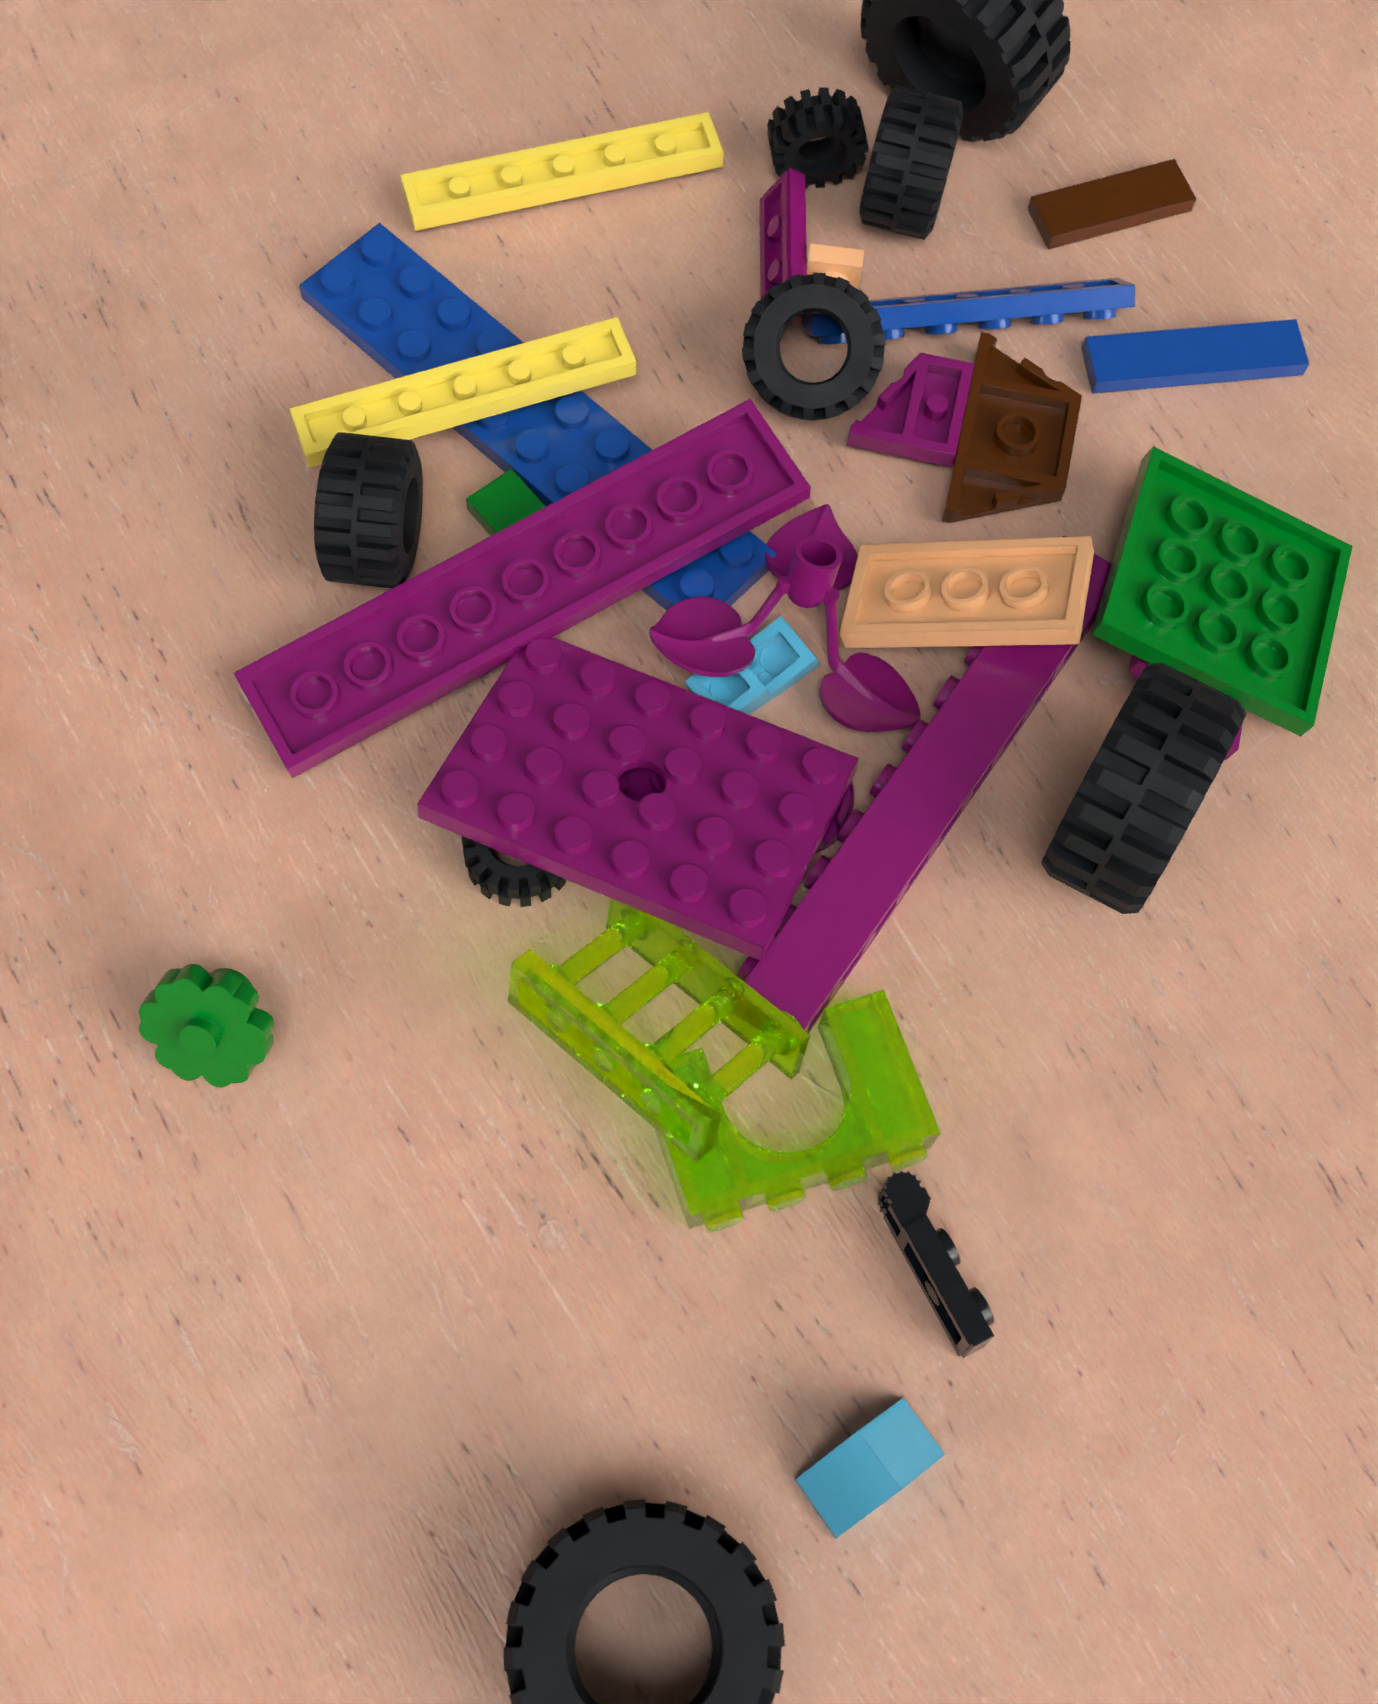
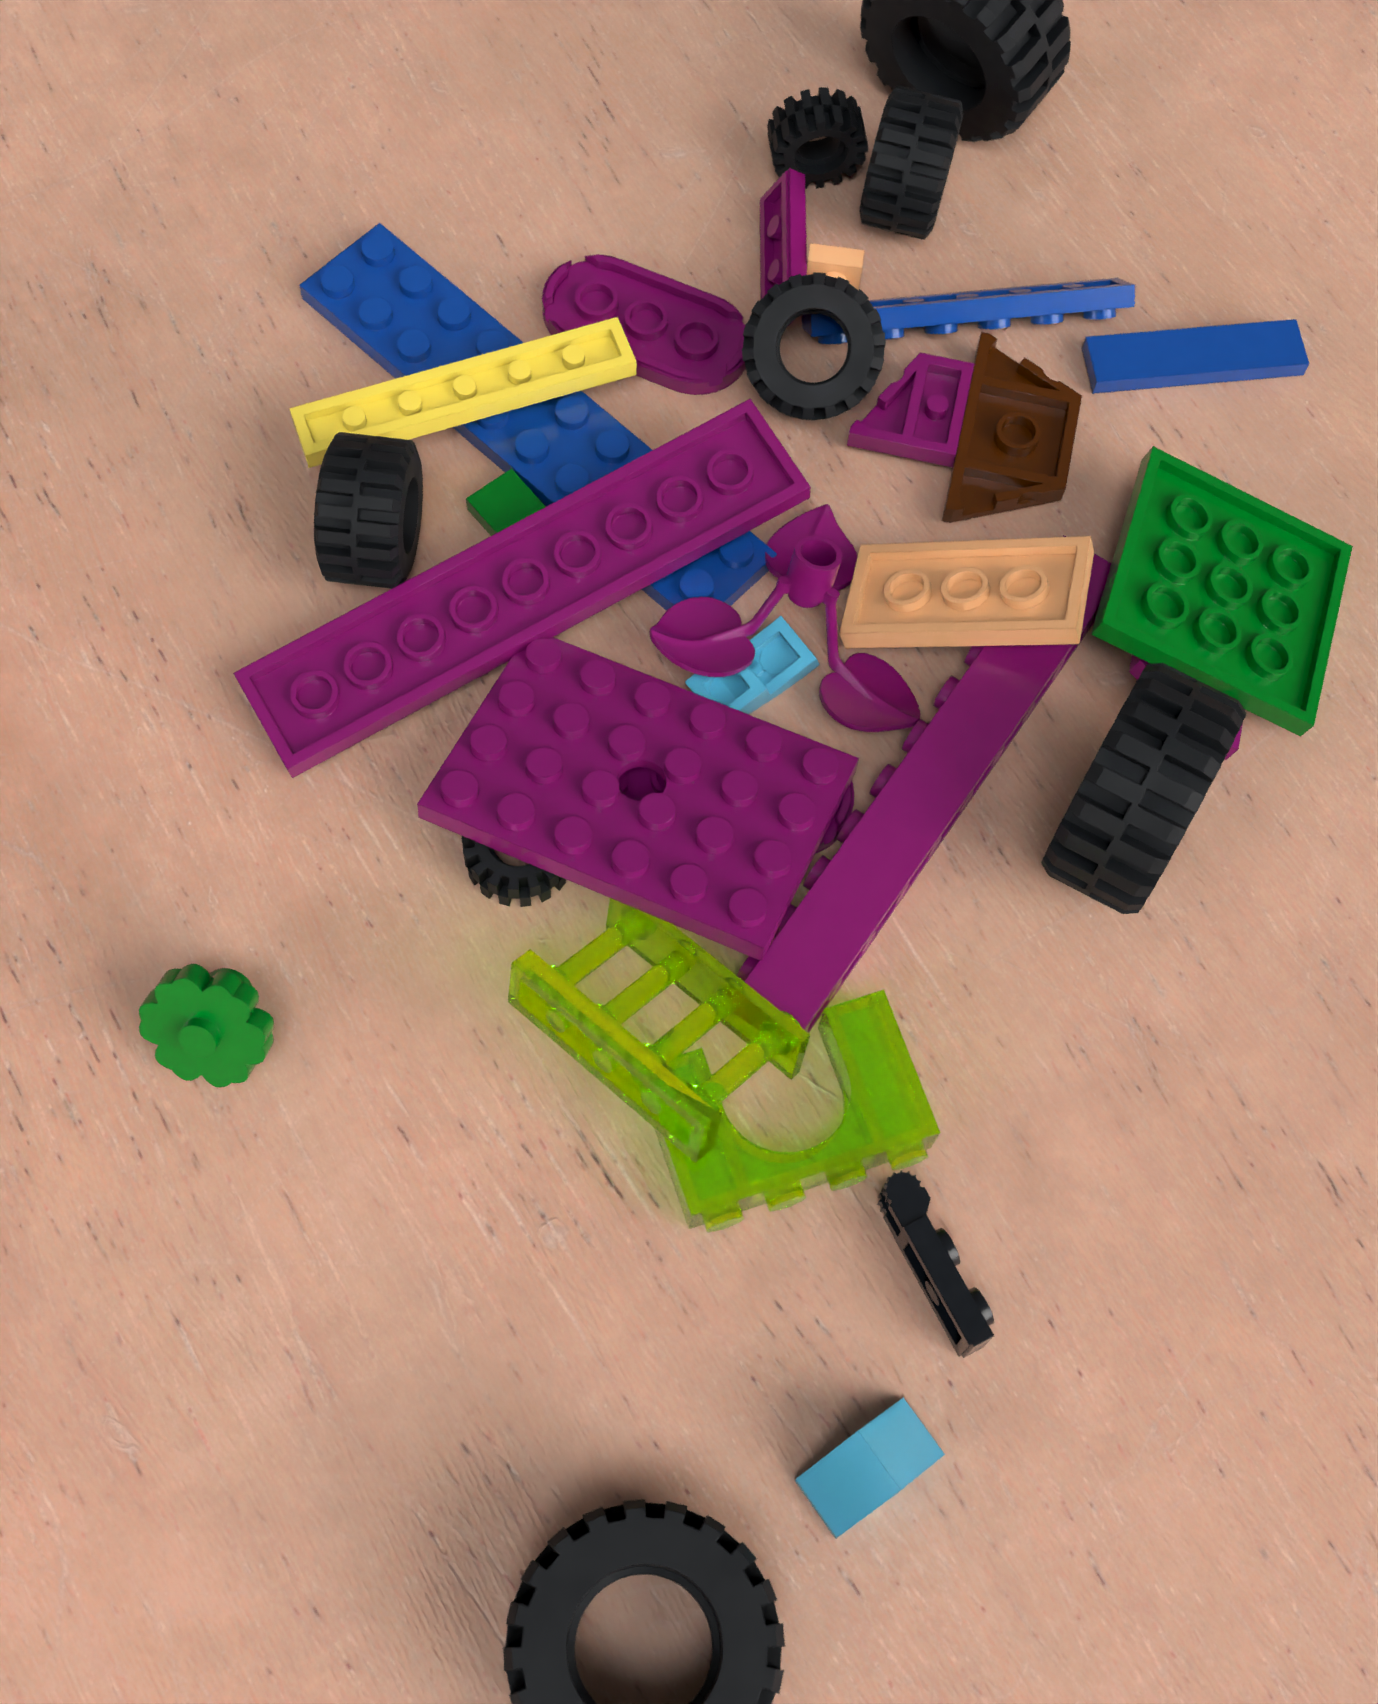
(561, 171): light yellow plate -> none
(674, 330): none -> magenta tile
(1111, 203): reddish brown tile -> none

